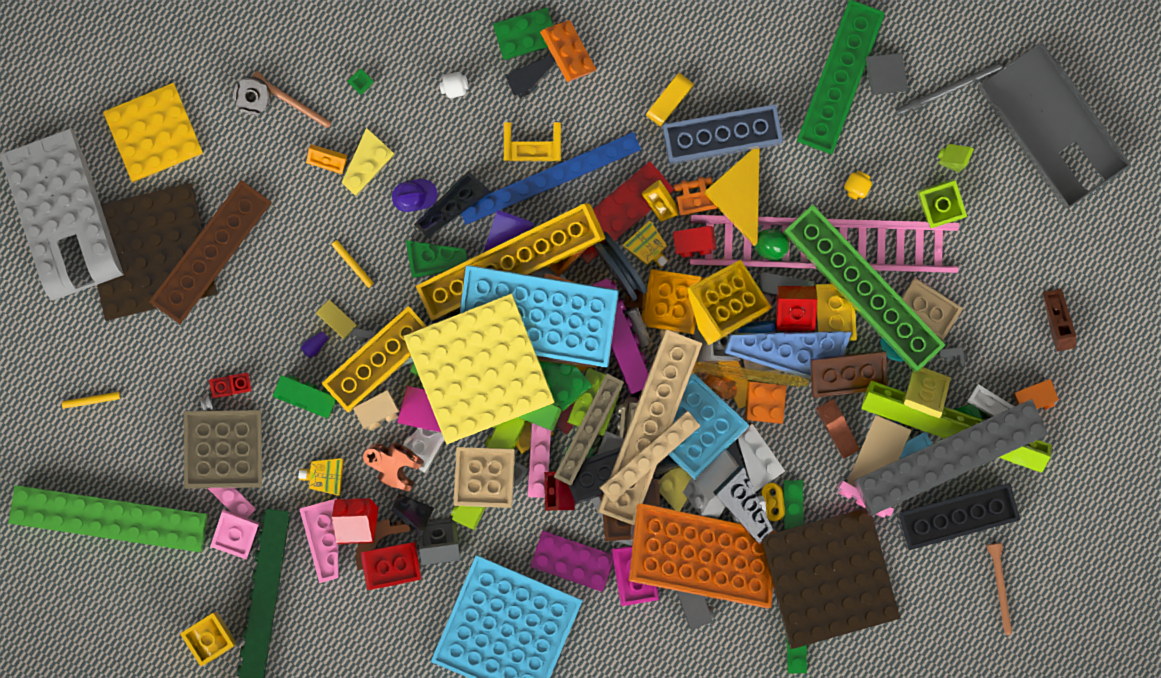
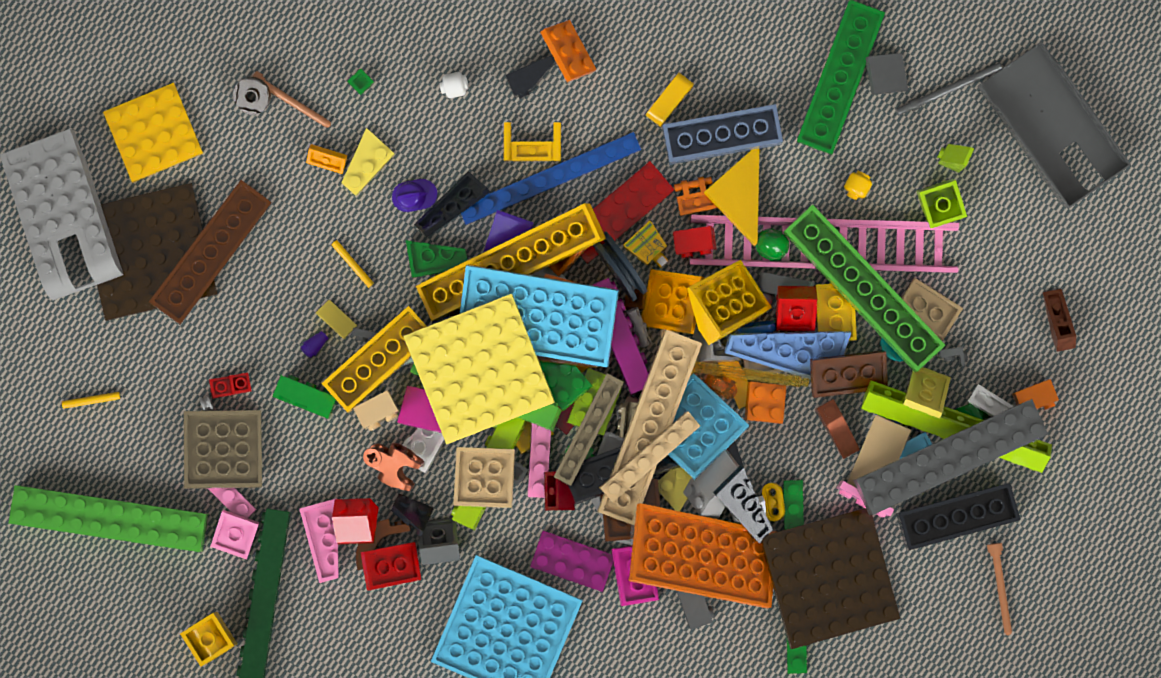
(324, 476): yellow torso -> none
(522, 33): green plate -> none
(660, 201): yellow slope -> none
(758, 458): white wing -> none

